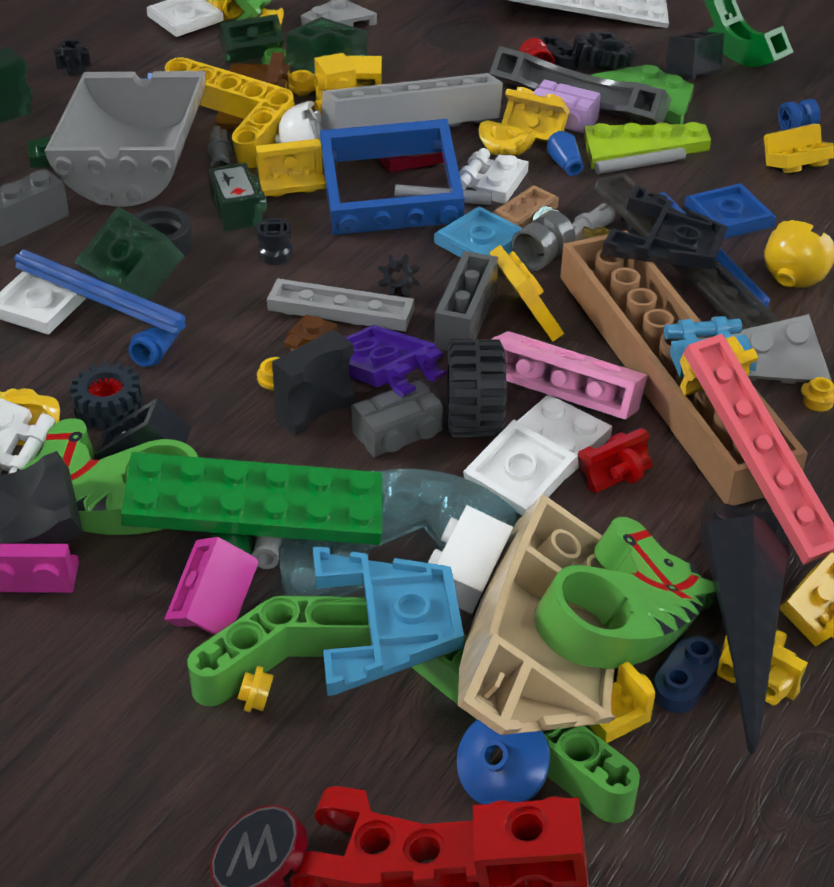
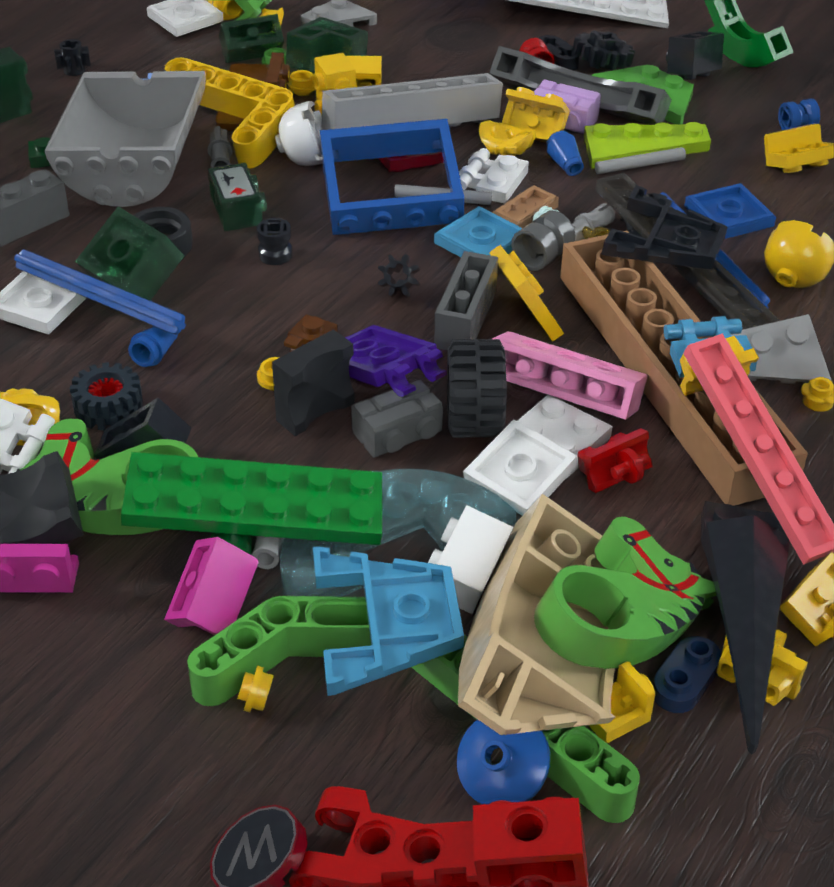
(290, 167): yellow bracket -> none
(341, 304): light grey plate -> none

